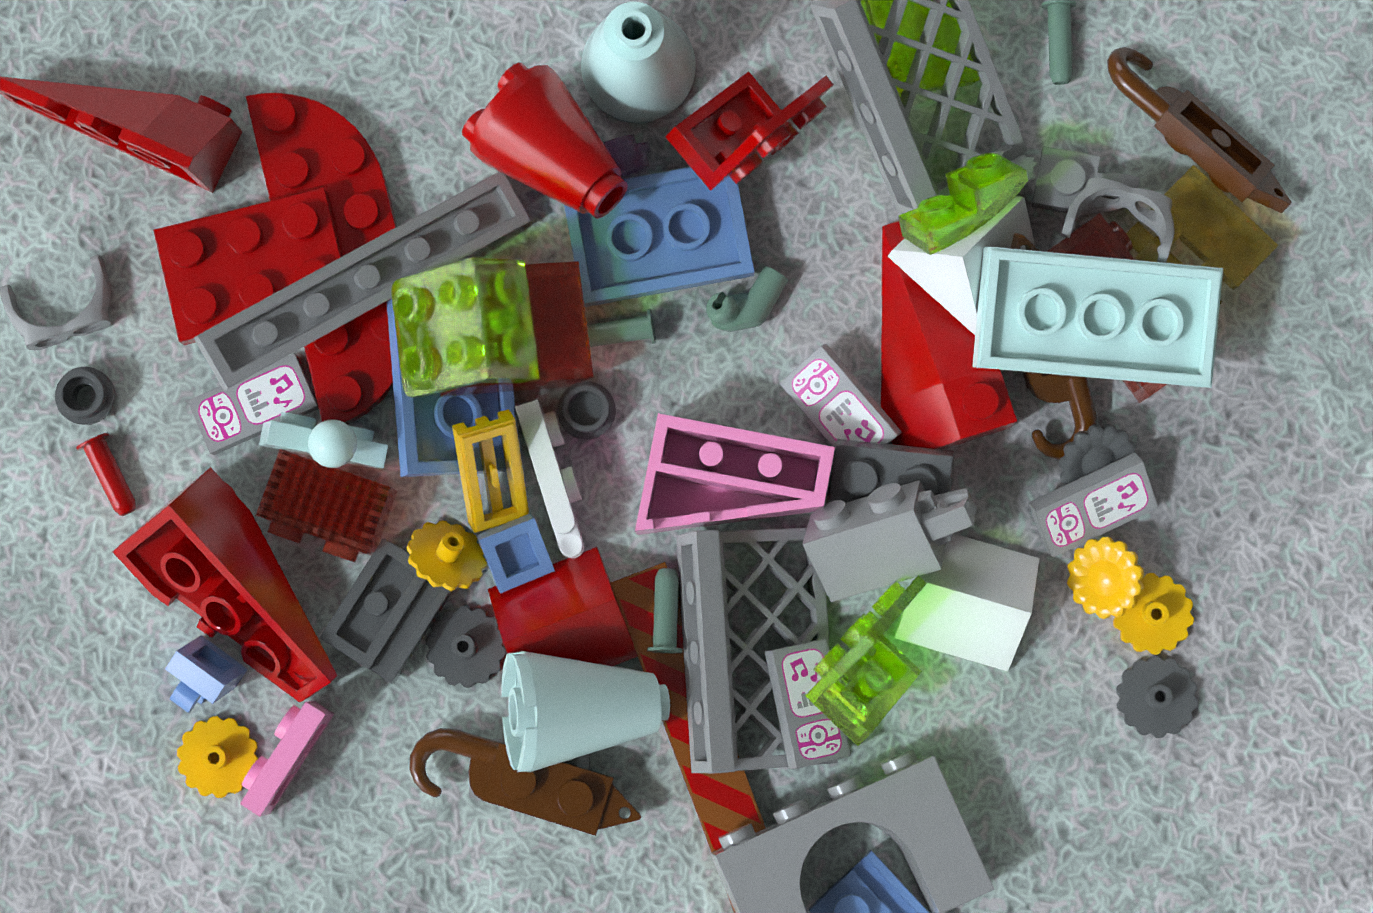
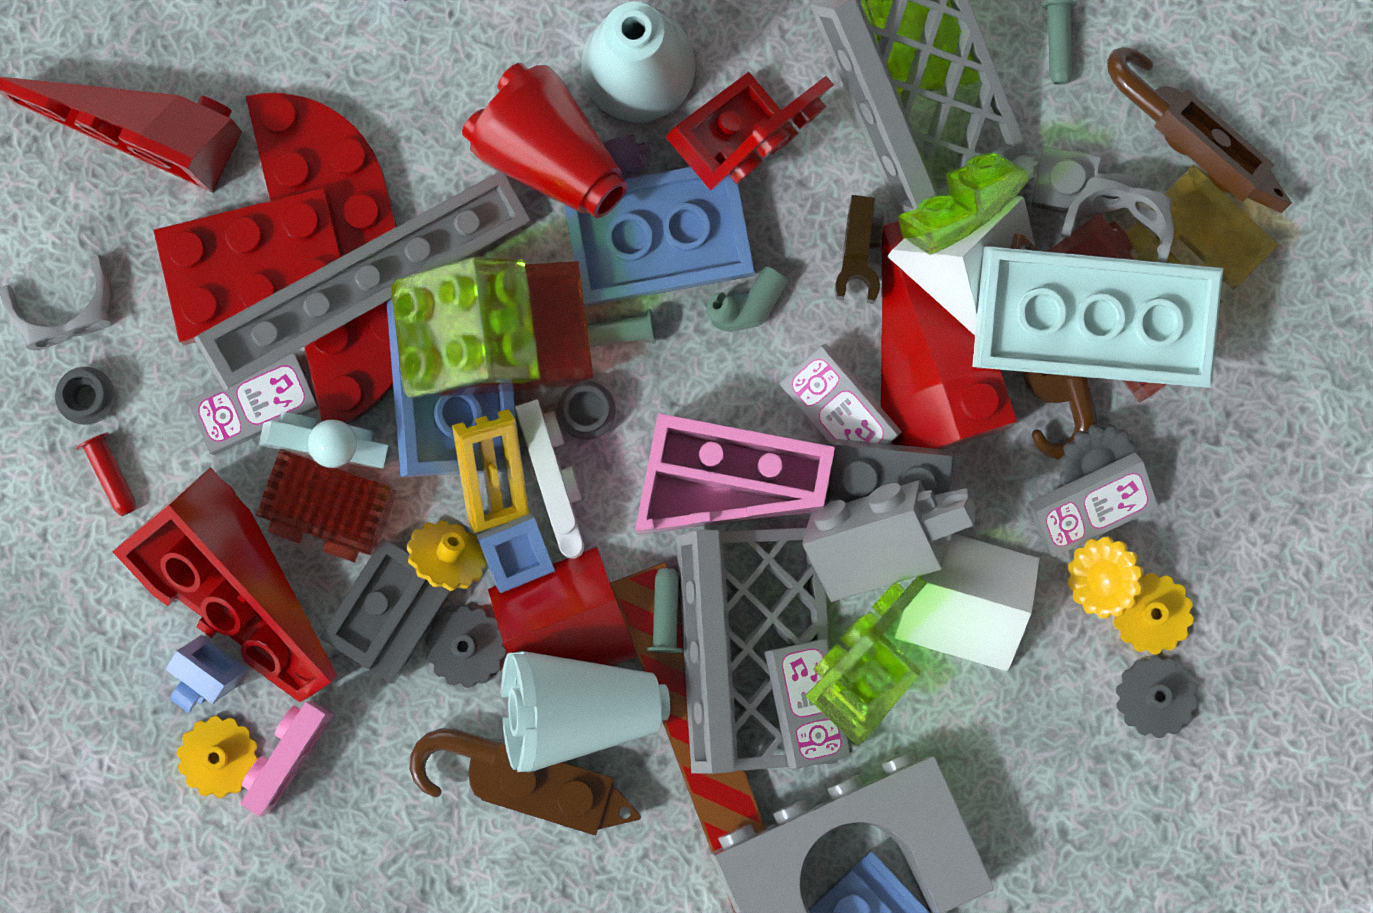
(861, 235): none -> dark brown plate

